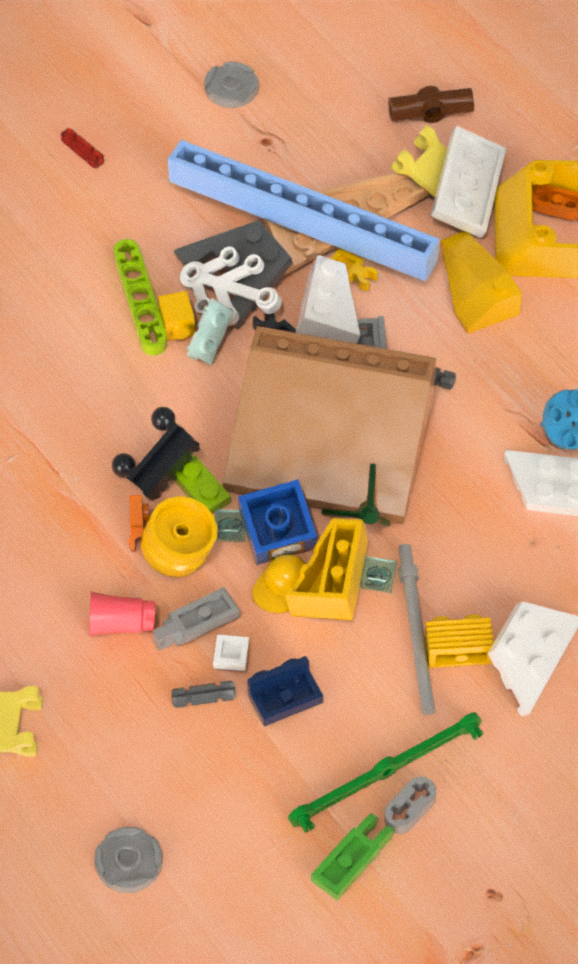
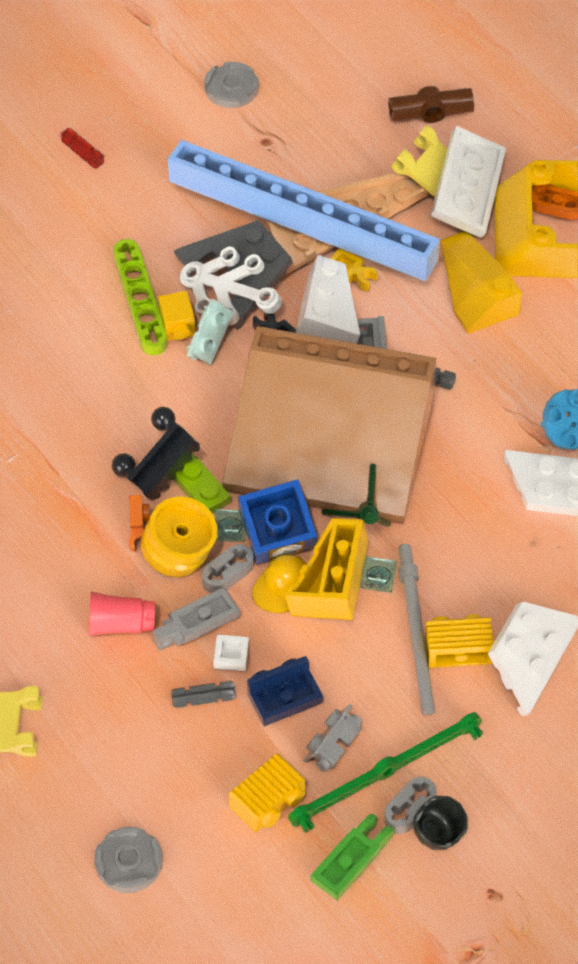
(225, 566): none -> light grey beam
(267, 793): none -> yellow brick
(324, 747): none -> light grey hinge
(440, 822): none -> pearl dark grey hair

